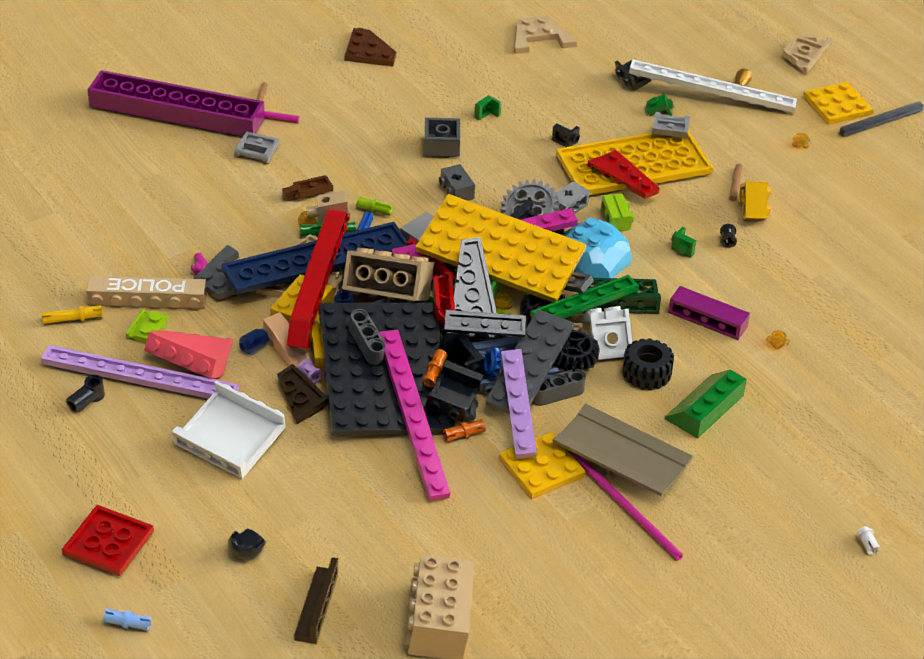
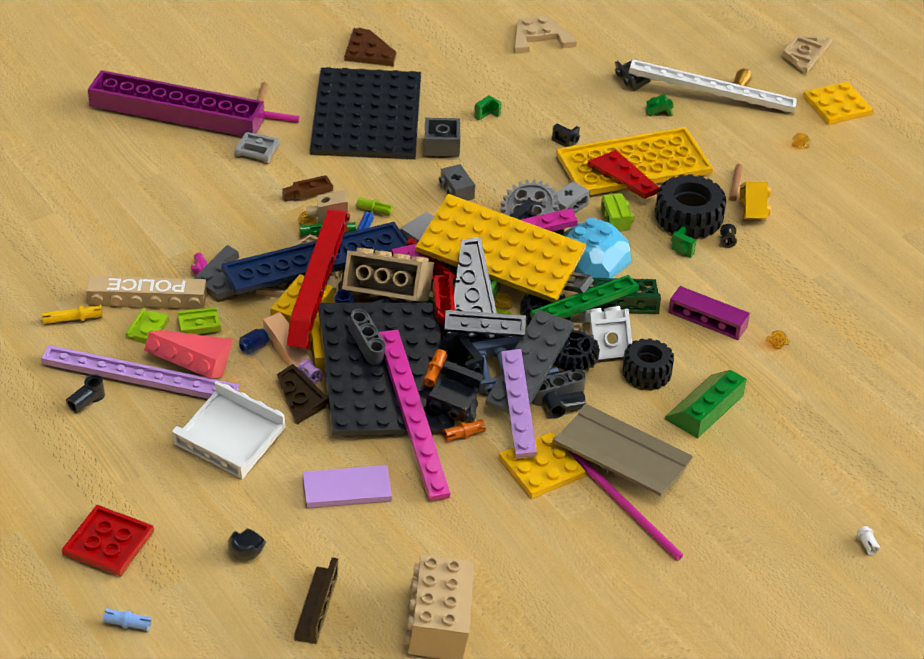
(199, 321): none -> lime plate
(347, 486): none -> lavender tile
(366, 113): none -> black plate
(492, 362): blue gear -> none
(559, 404): none -> black piece
(670, 125): light grey plate -> none
(692, 204): none -> black tyre
(881, 119): black axle -> none

